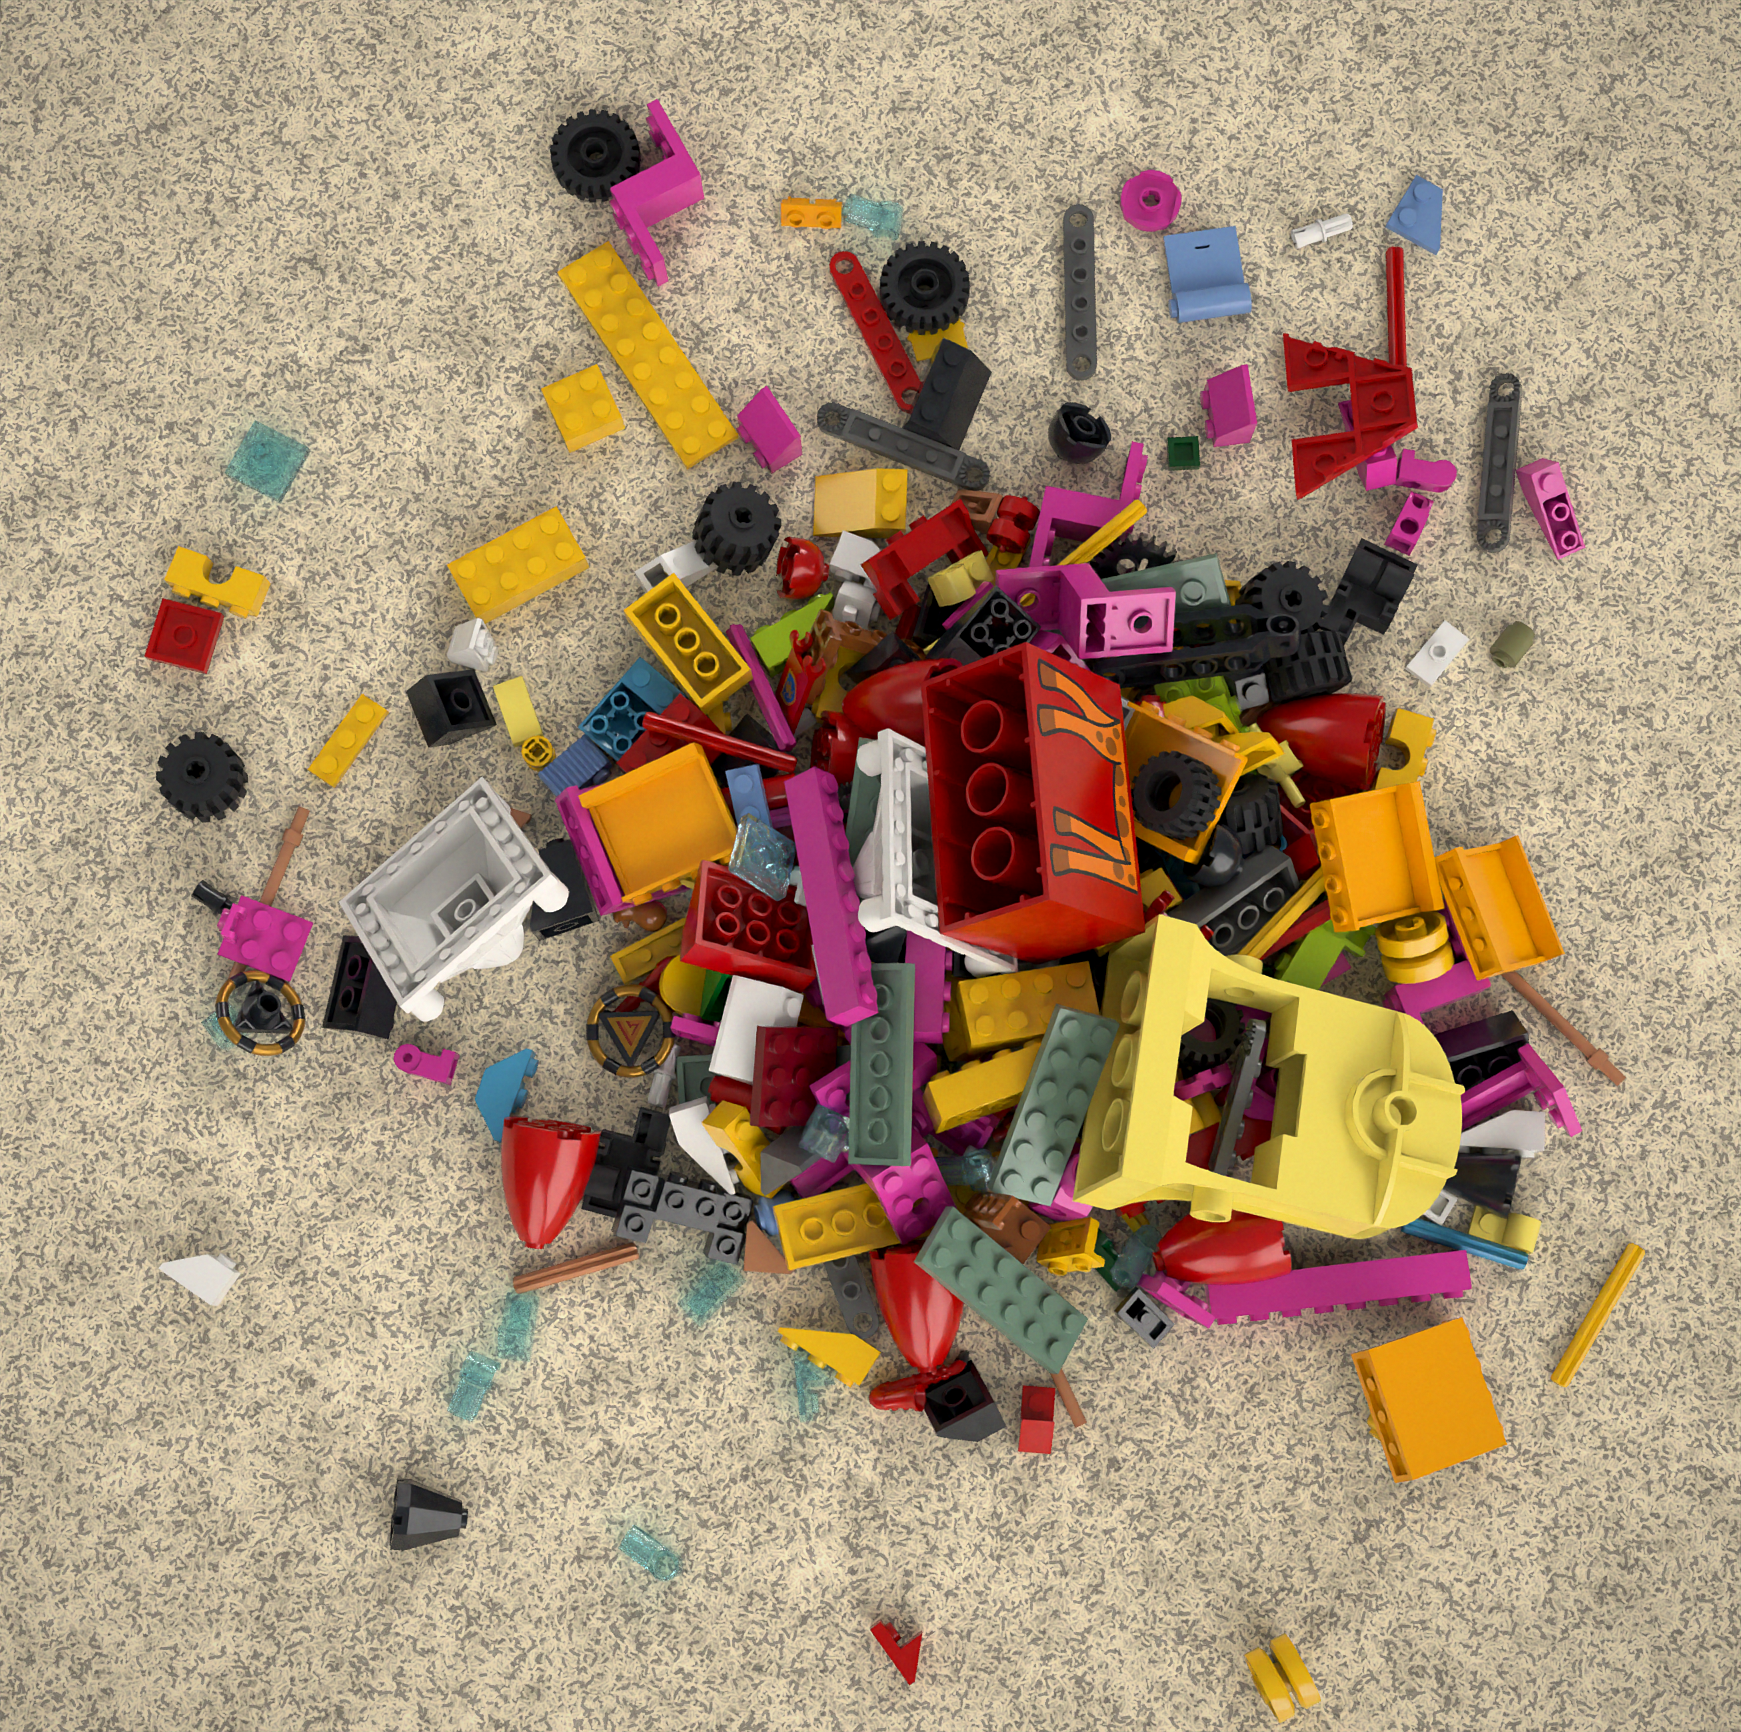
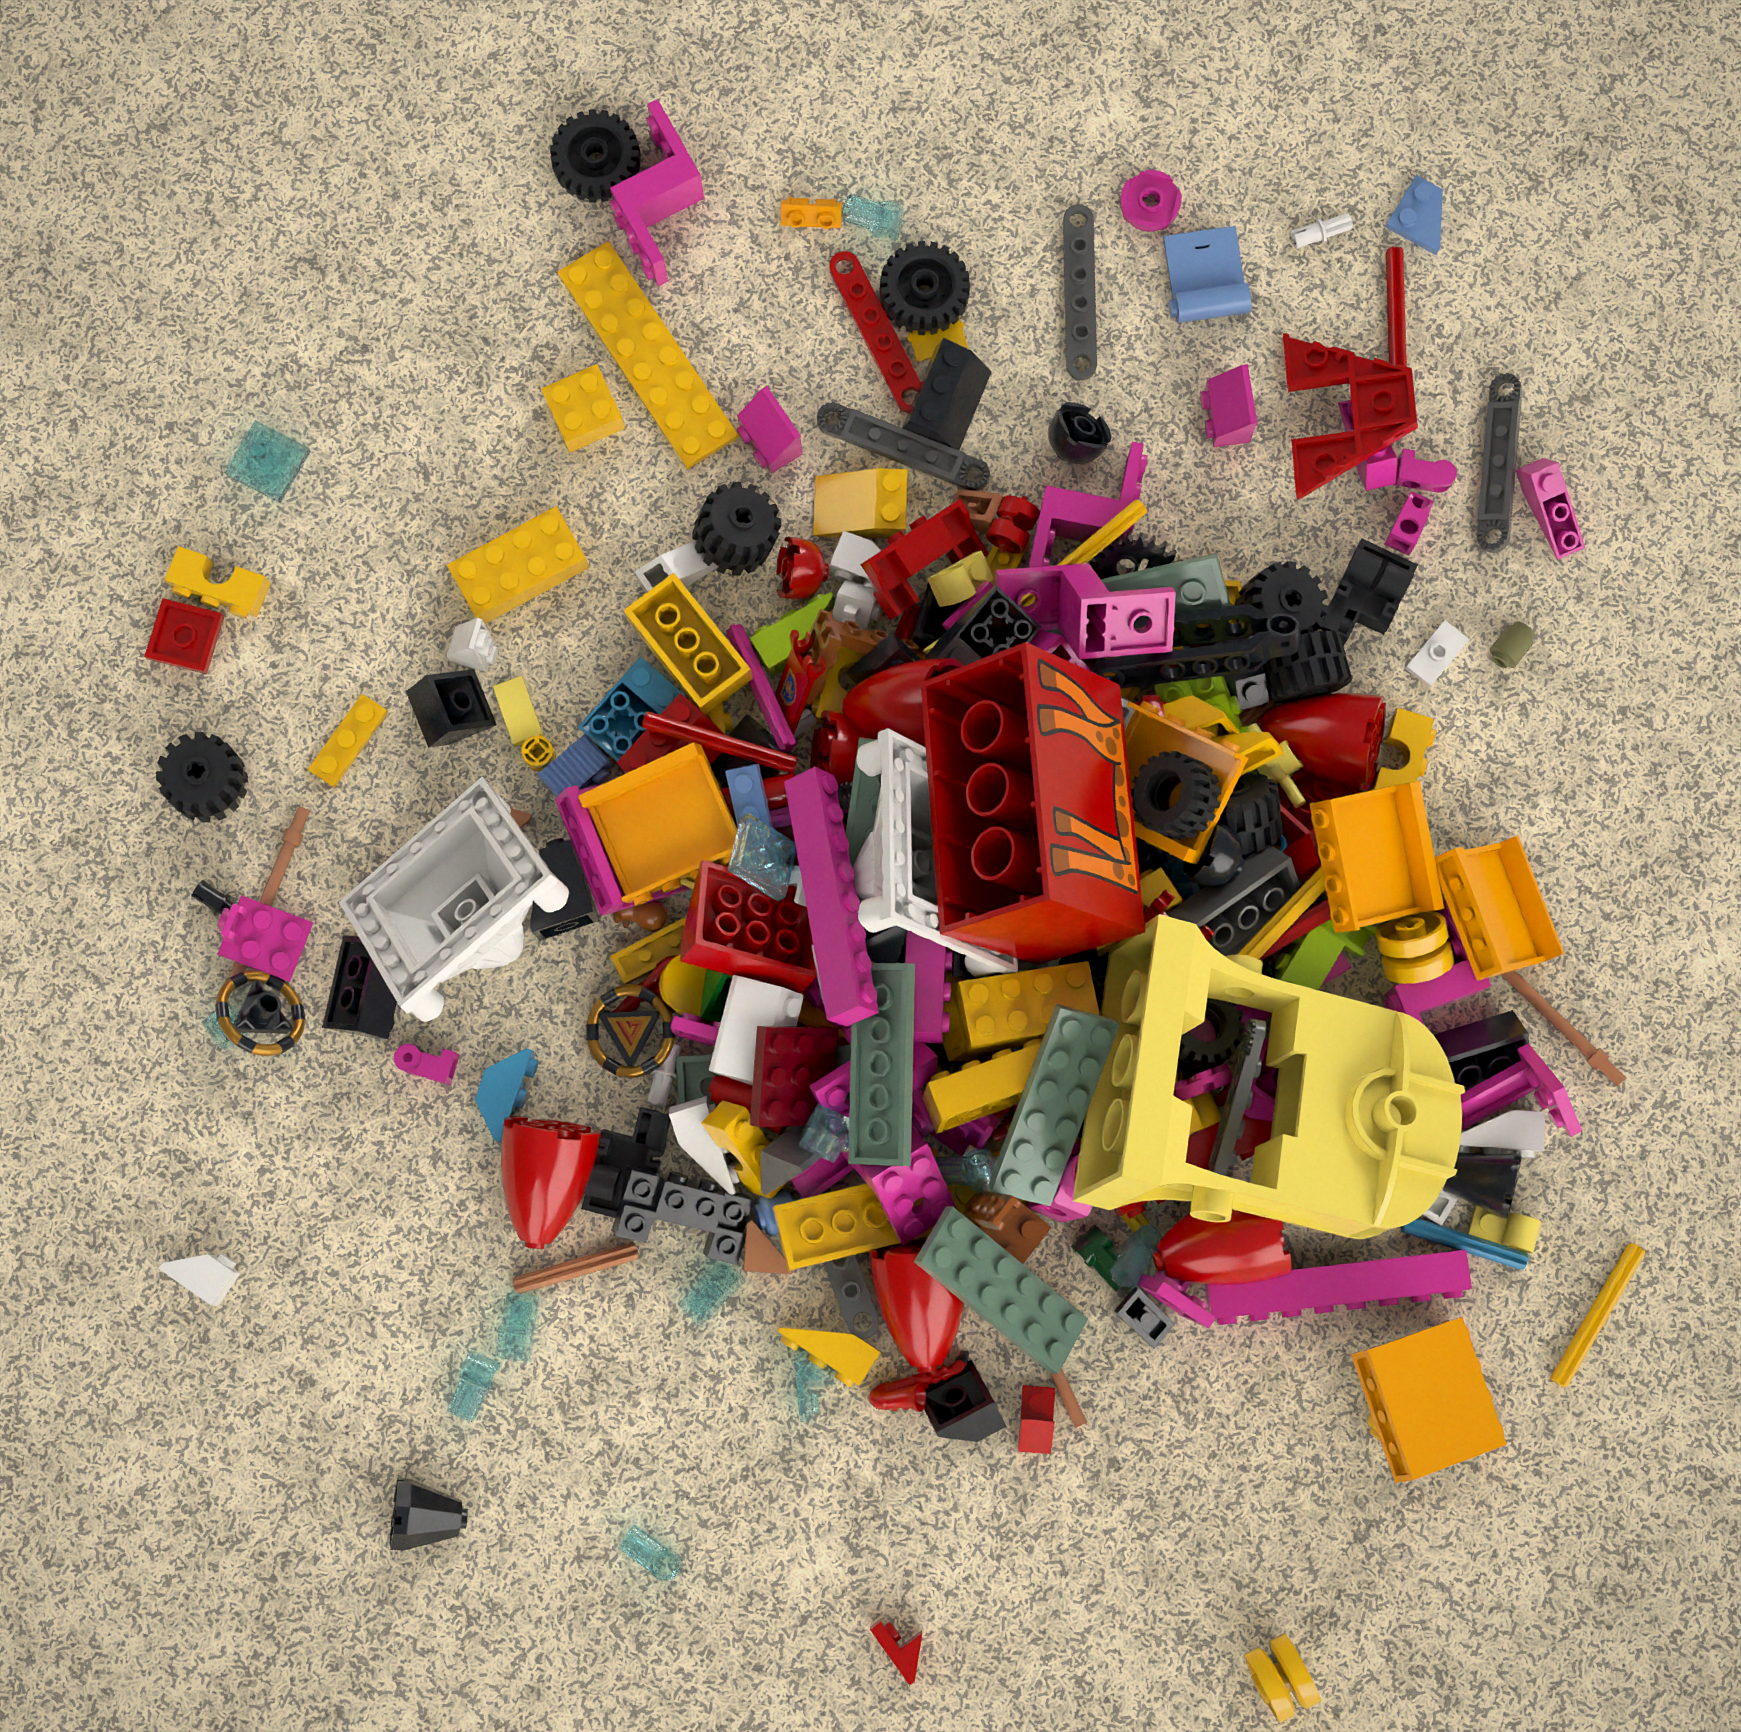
(1070, 1247): yellow bracket -> none
(1183, 453): dark green plate -> none

